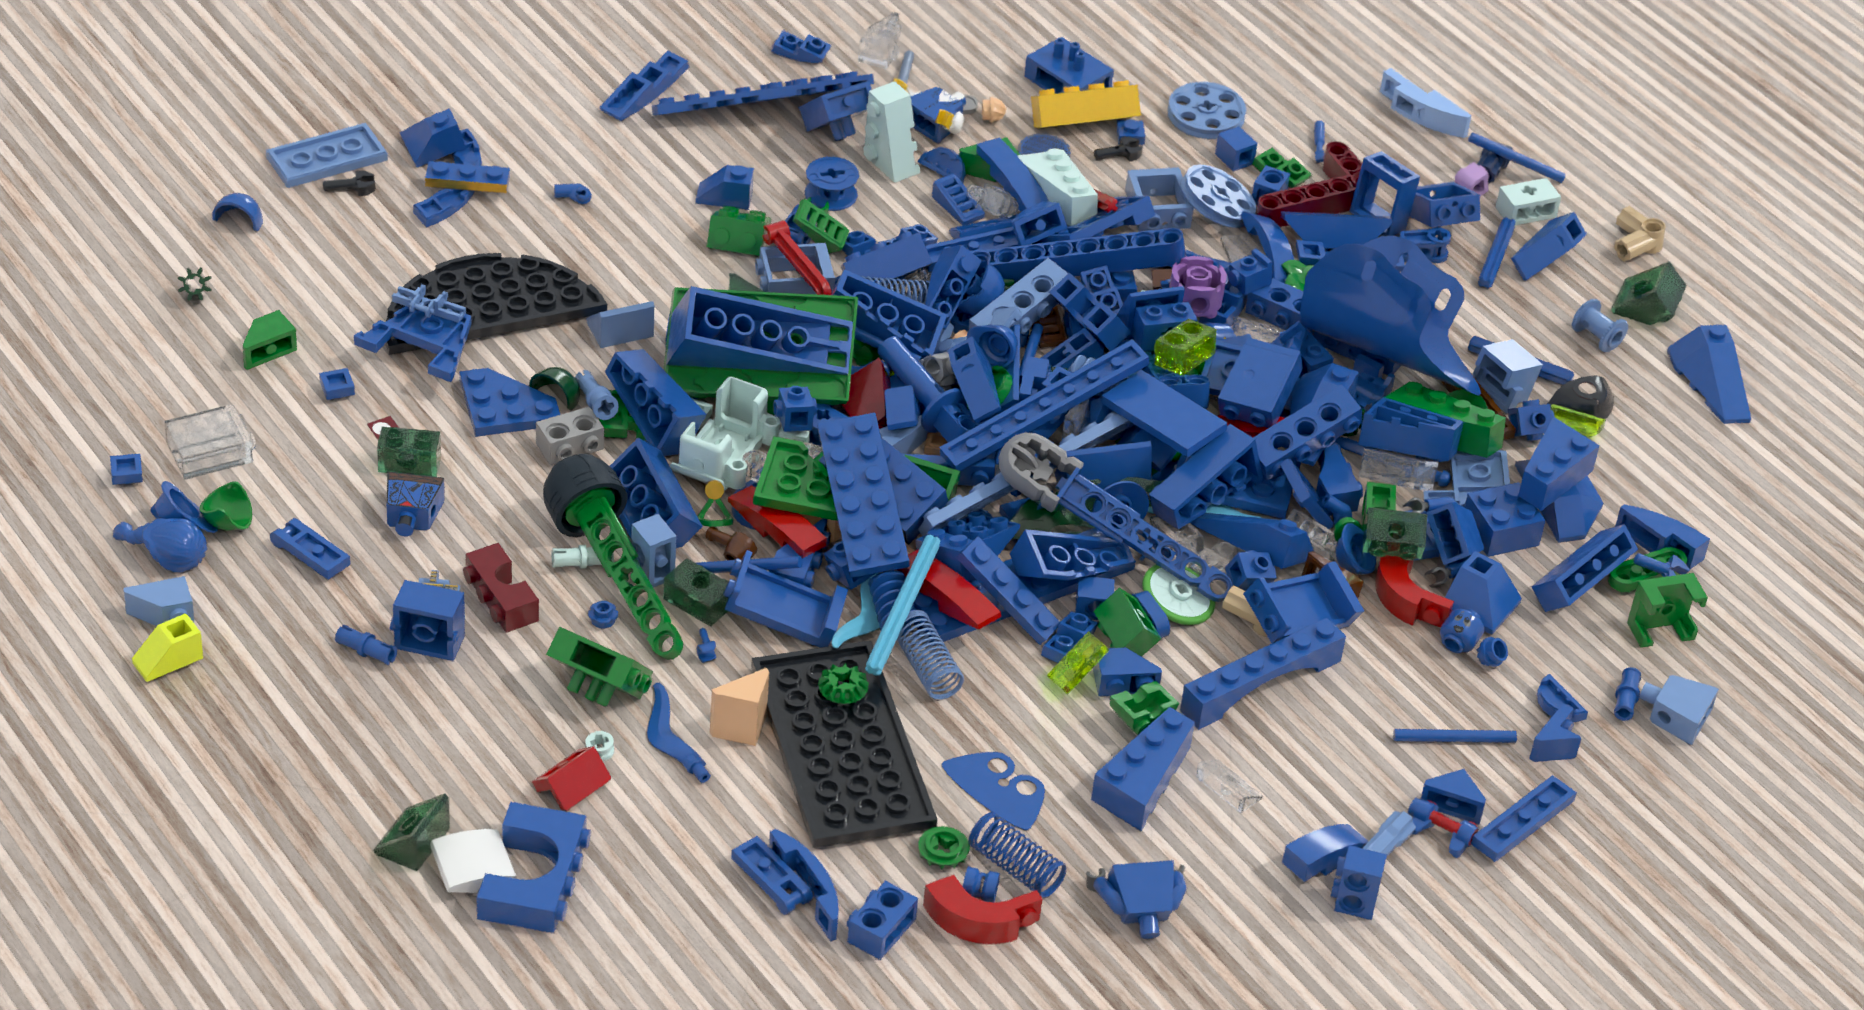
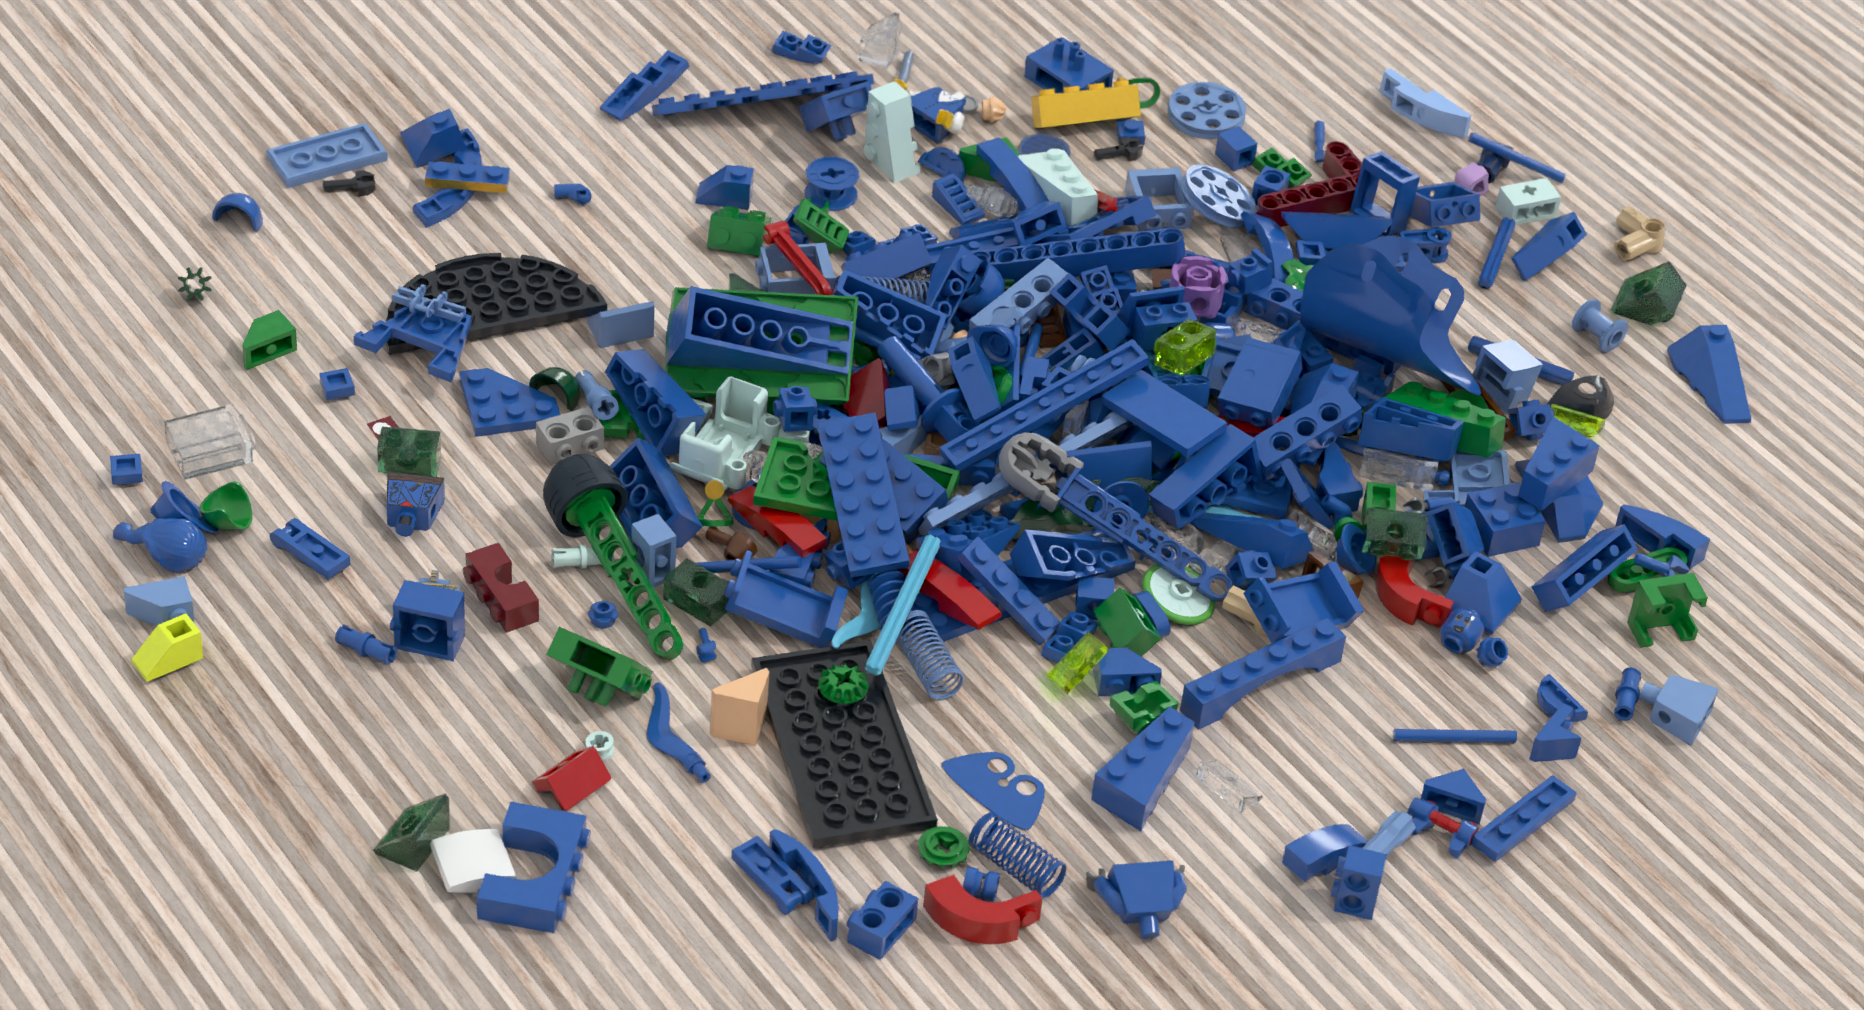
(1156, 94): none -> green piece

